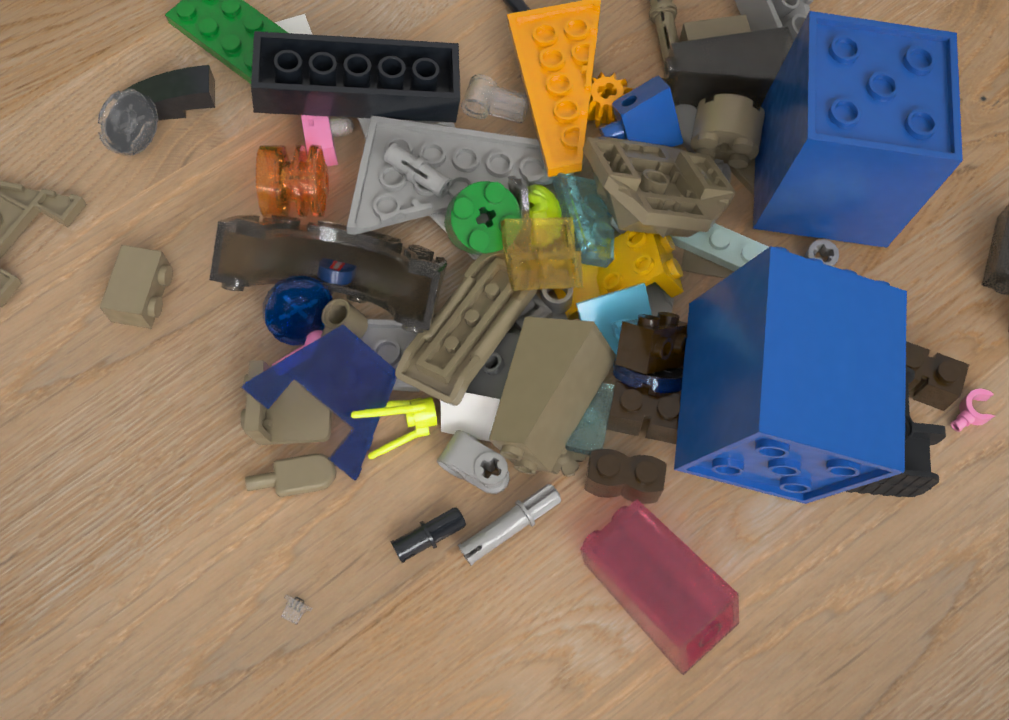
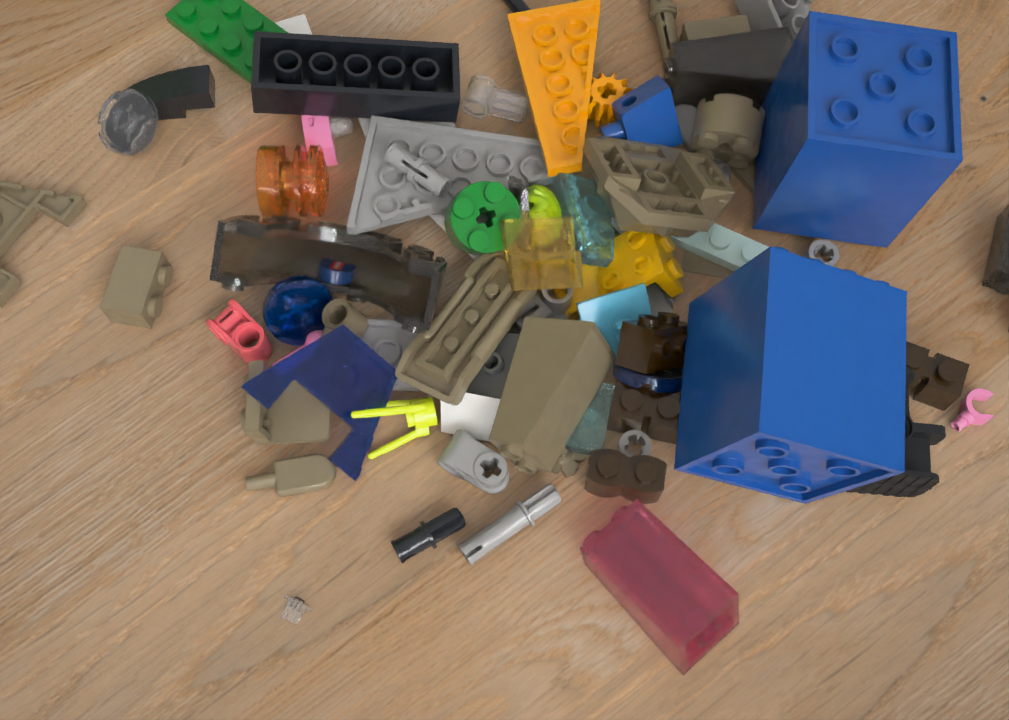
(237, 330): none -> coral piece
(637, 436): none -> light grey bush

